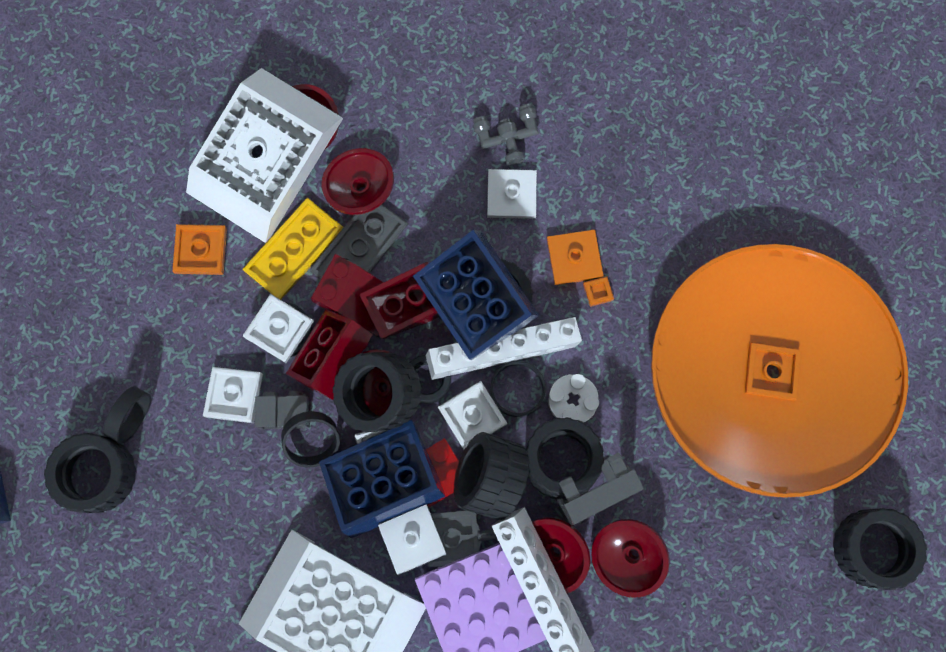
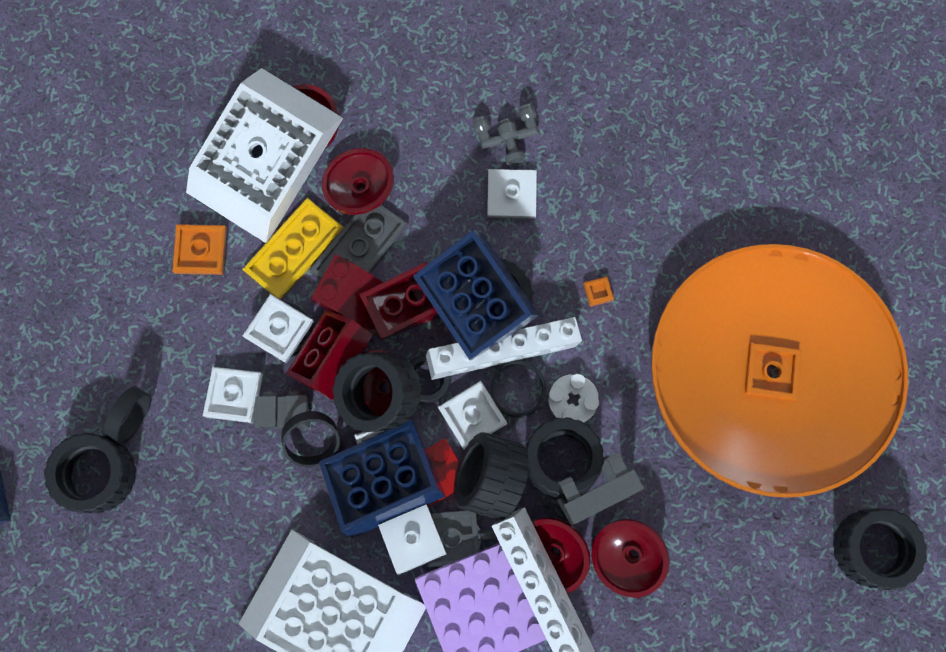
(574, 257): orange plate -> none

